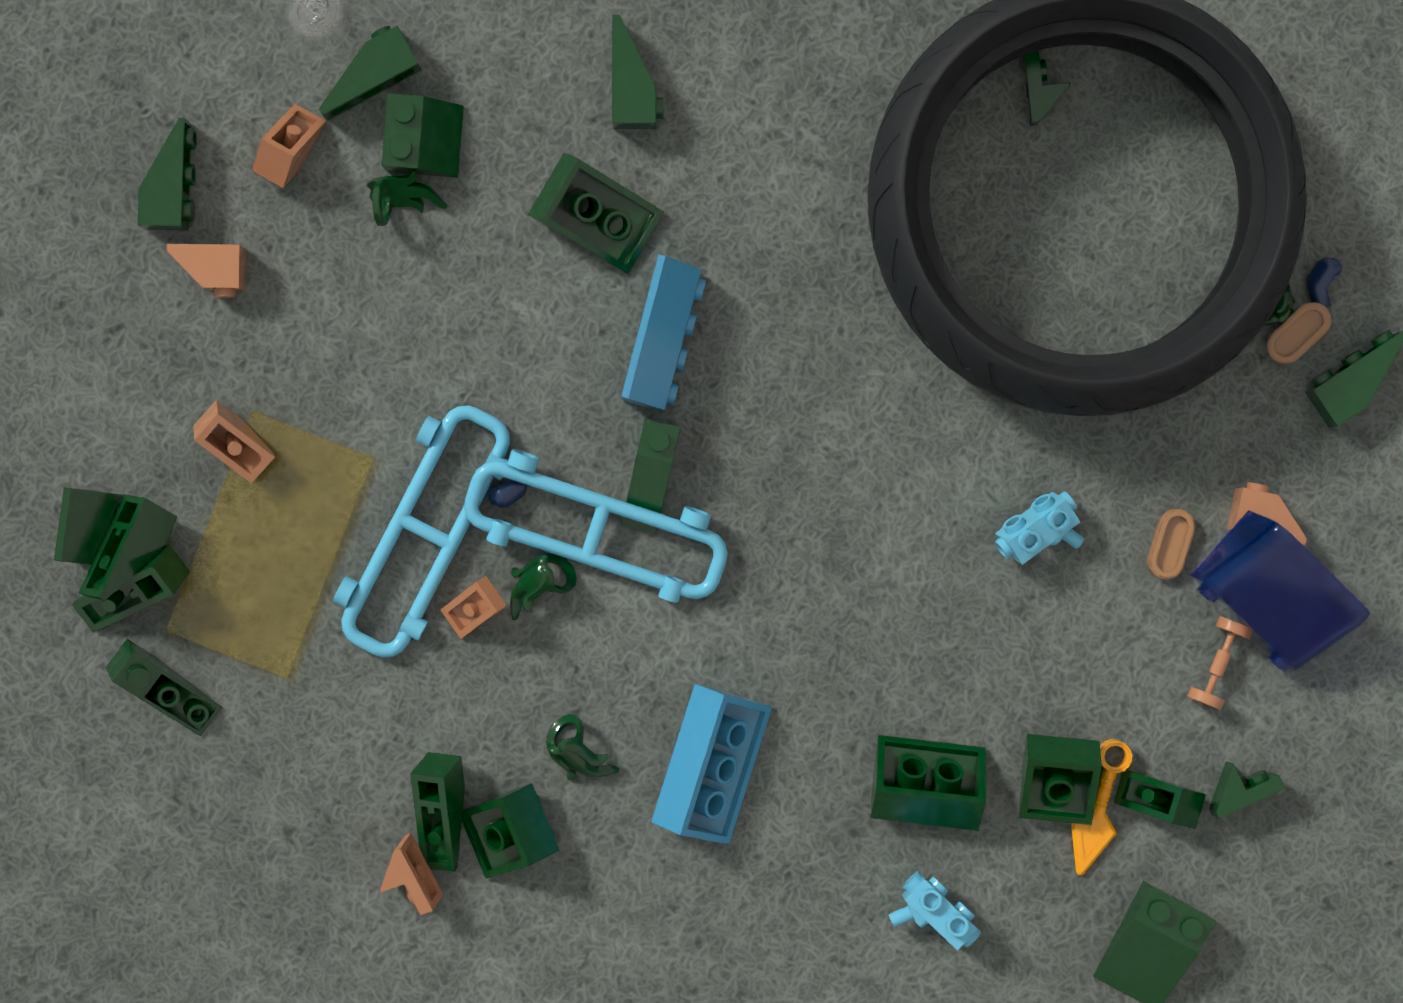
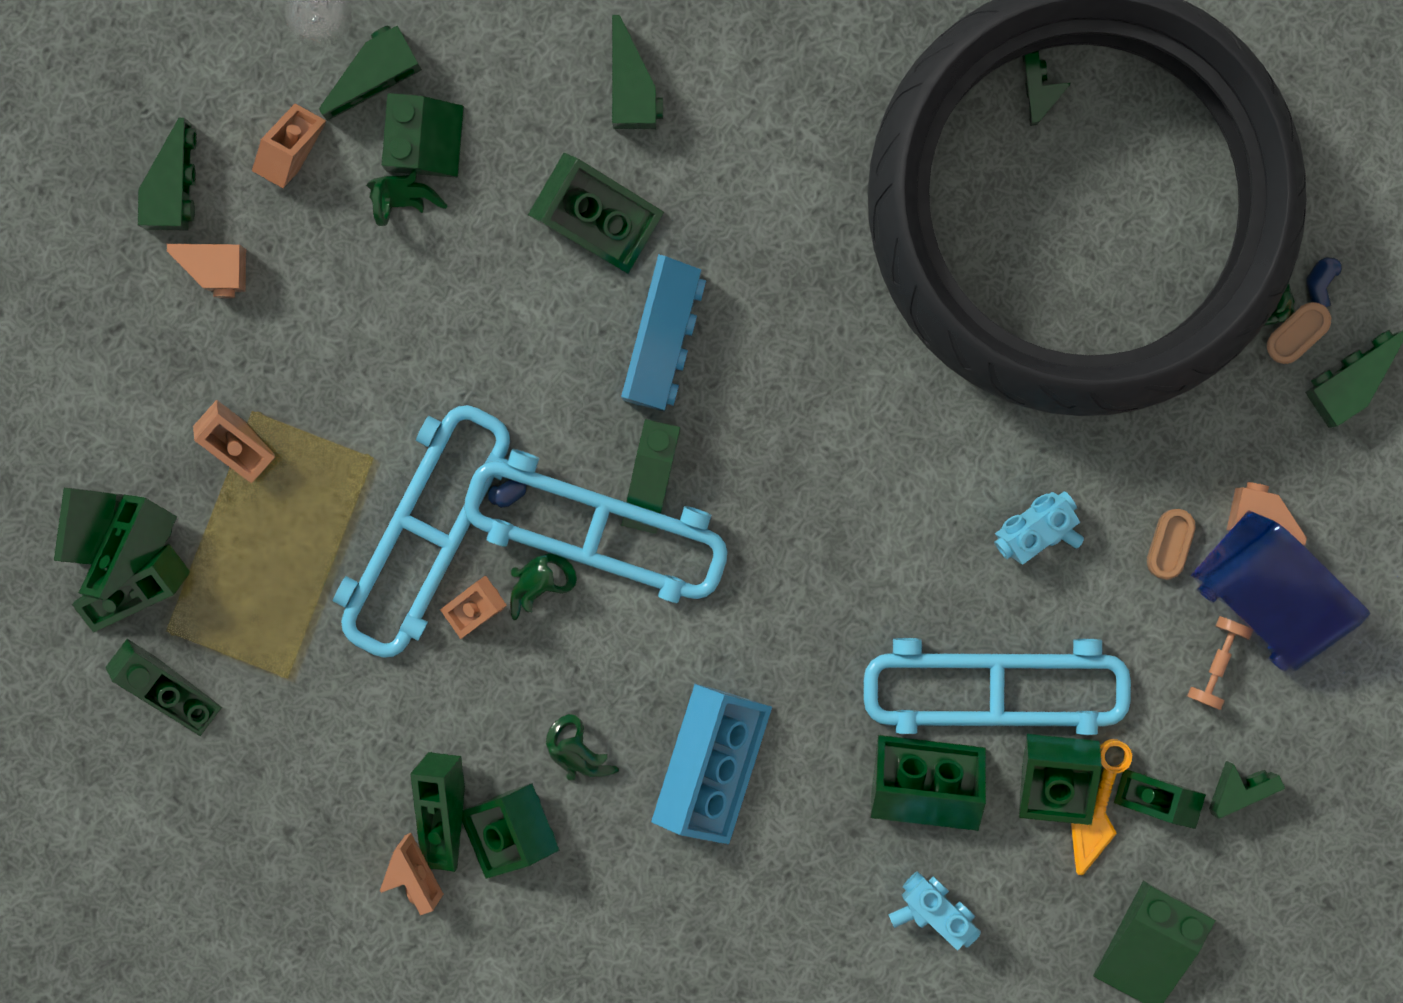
(1086, 655): none -> medium azure bar

